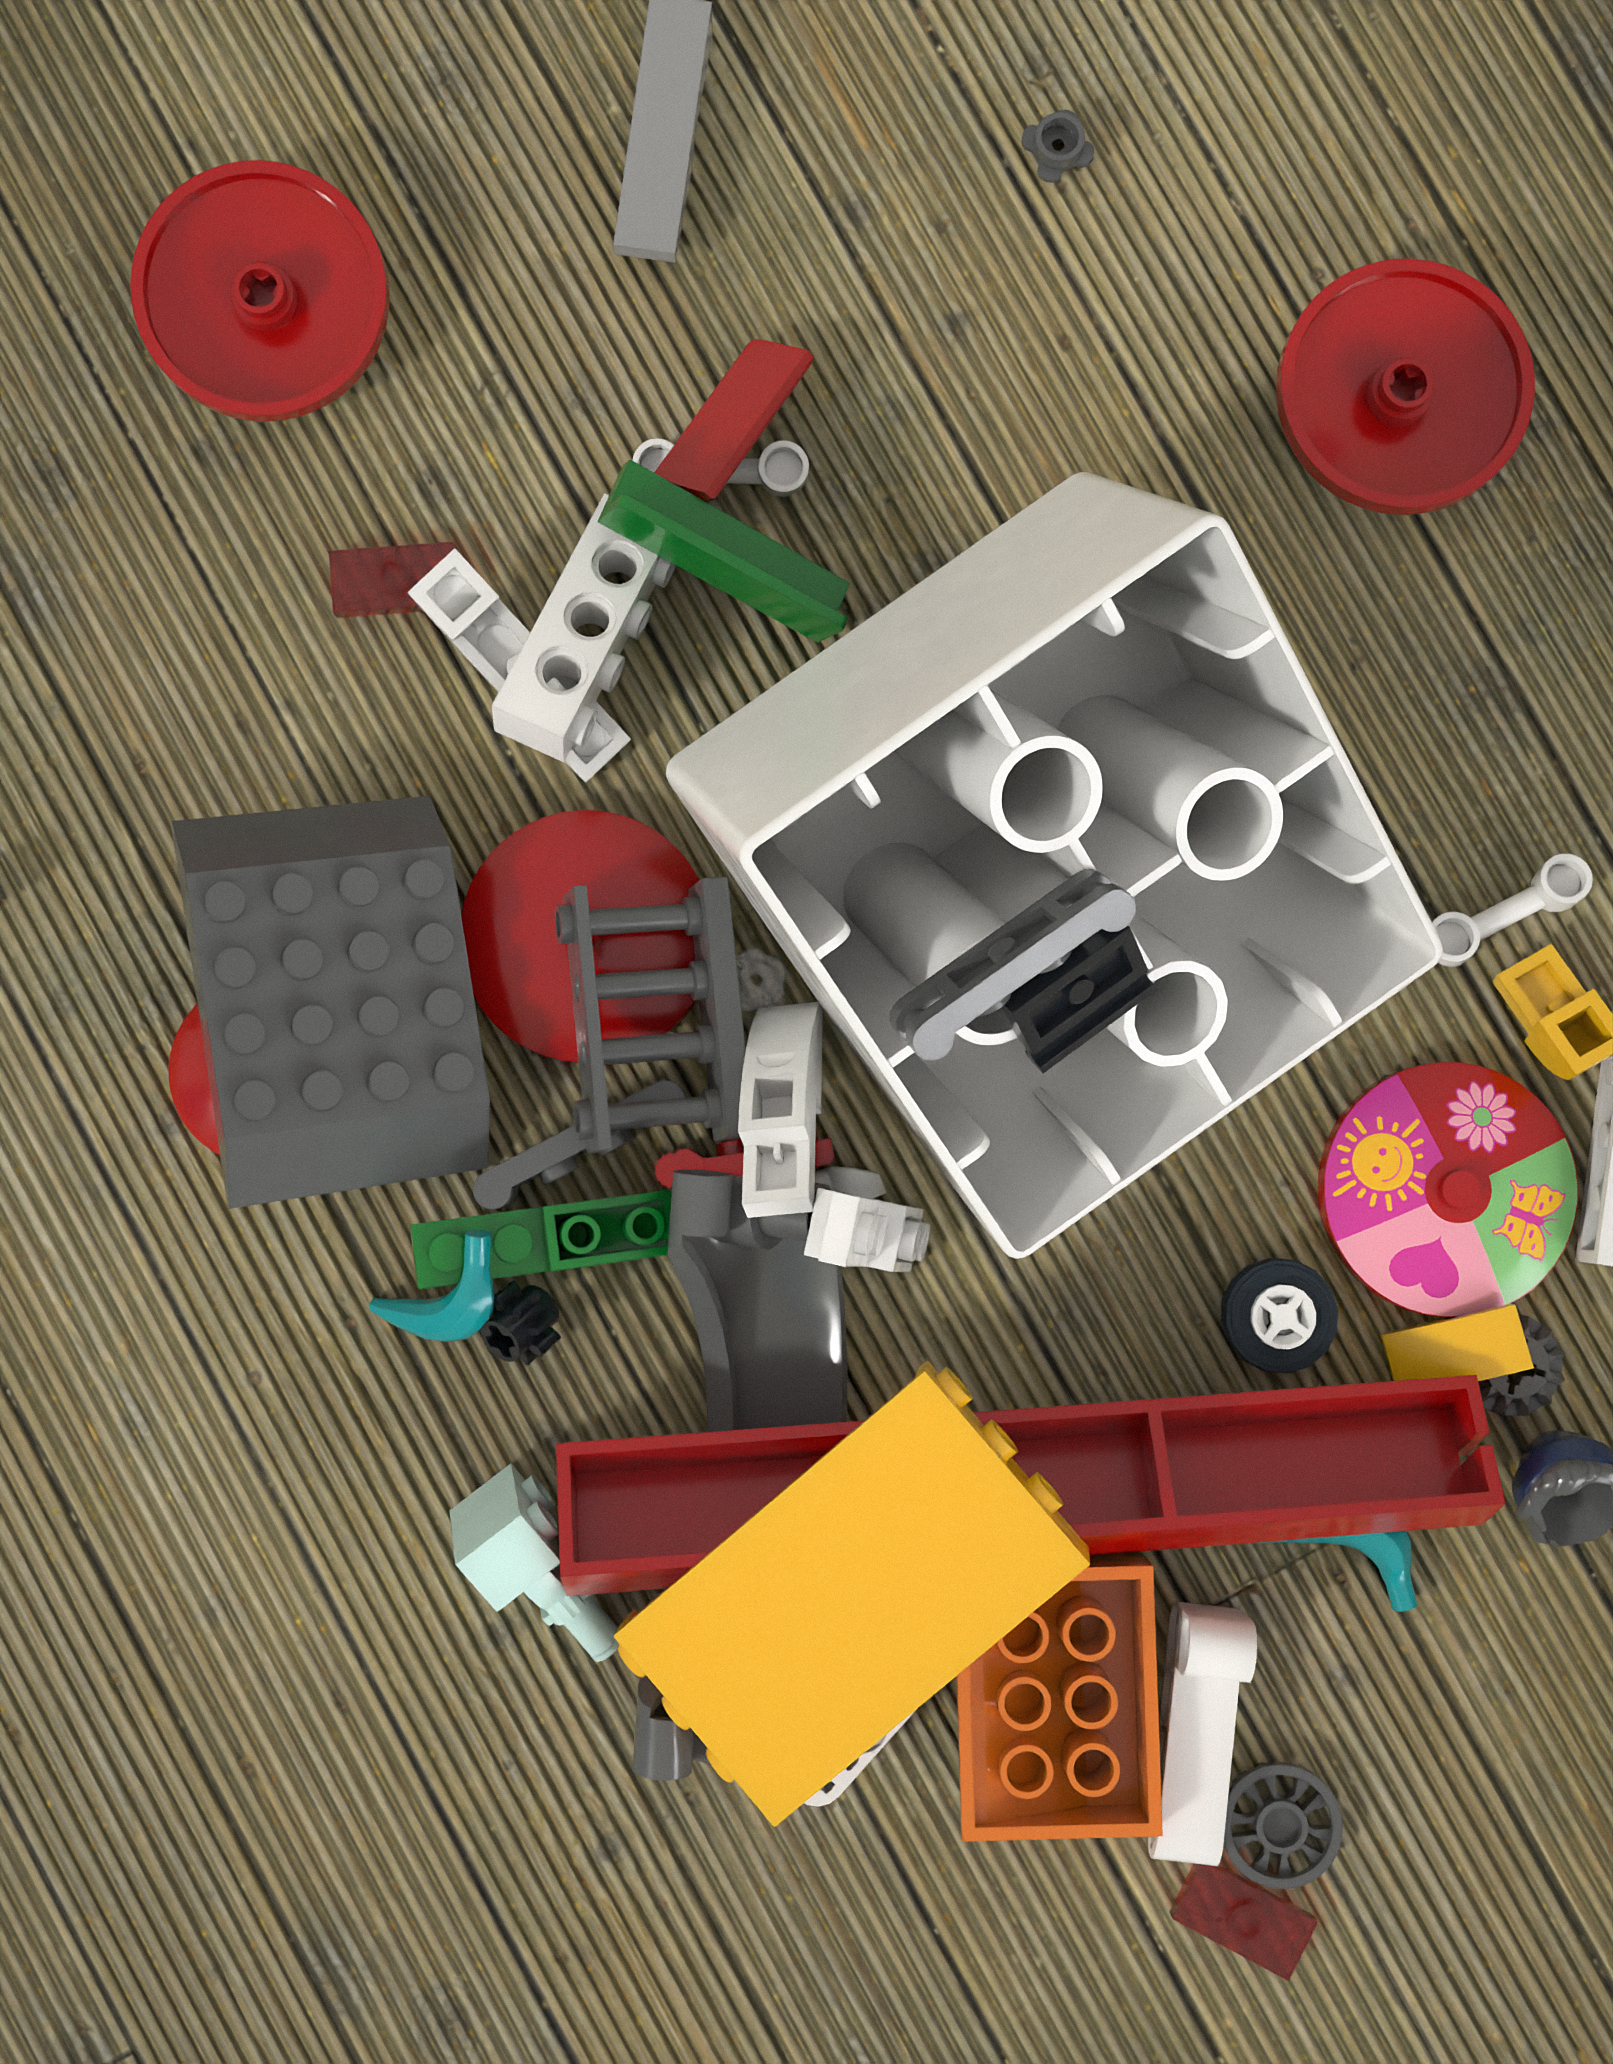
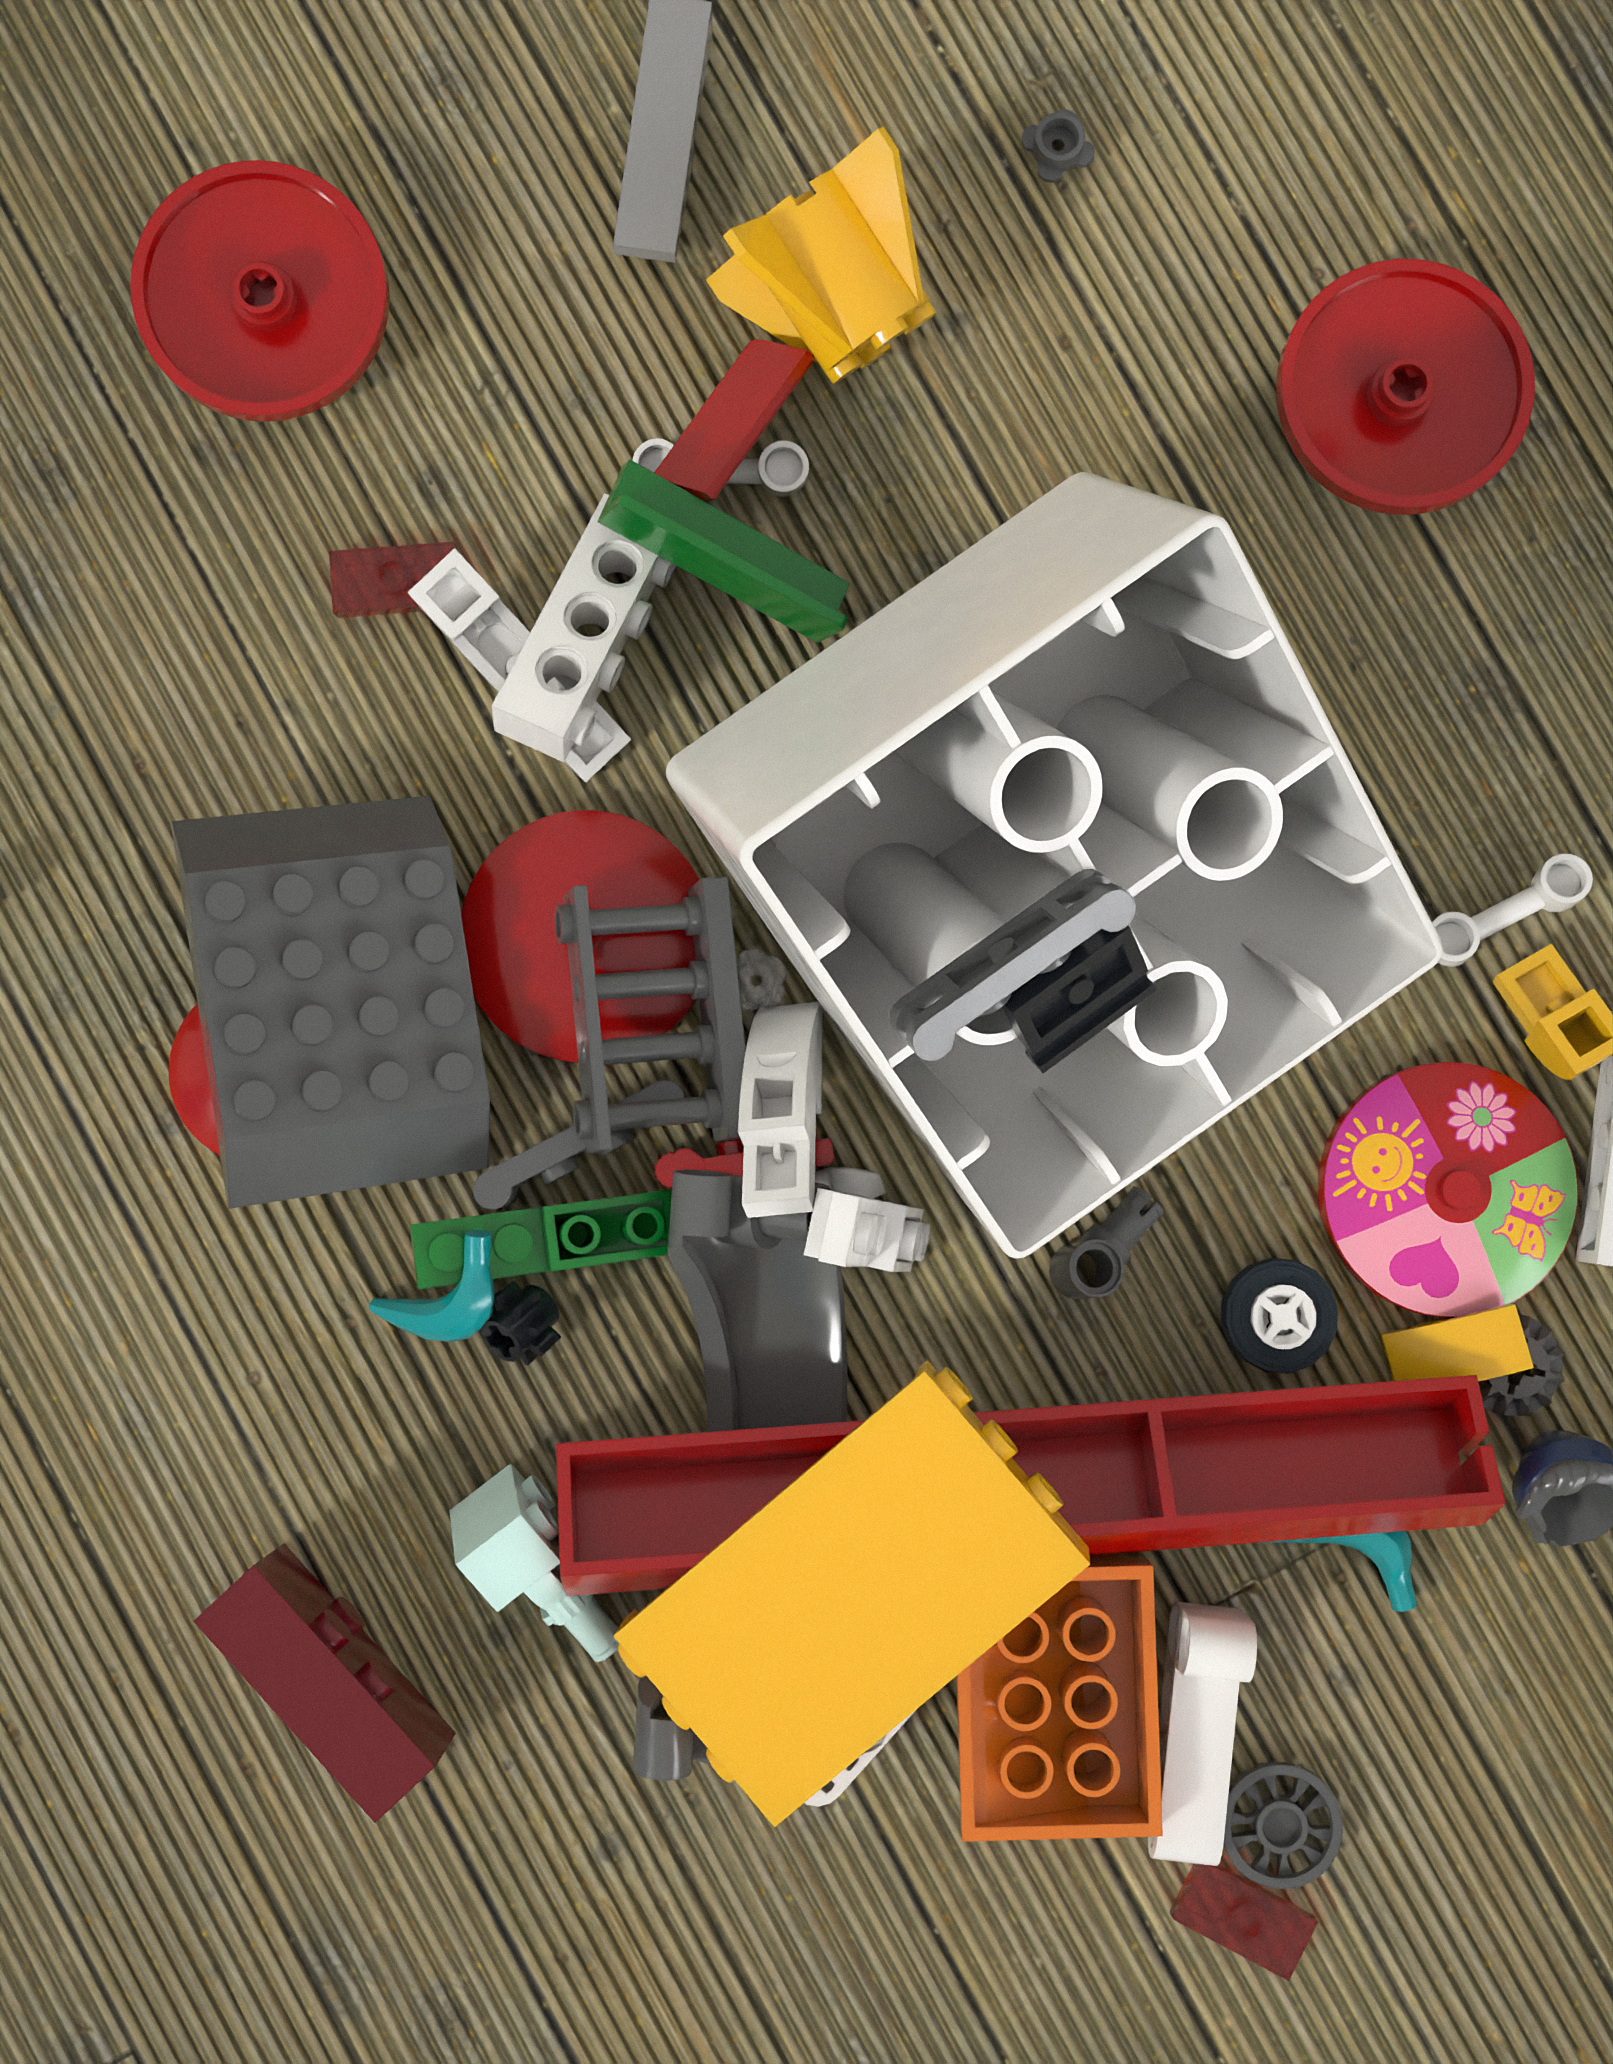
(327, 1680): none -> dark red brick
(832, 265): none -> yellow brick
(1107, 1246): none -> dark grey pin

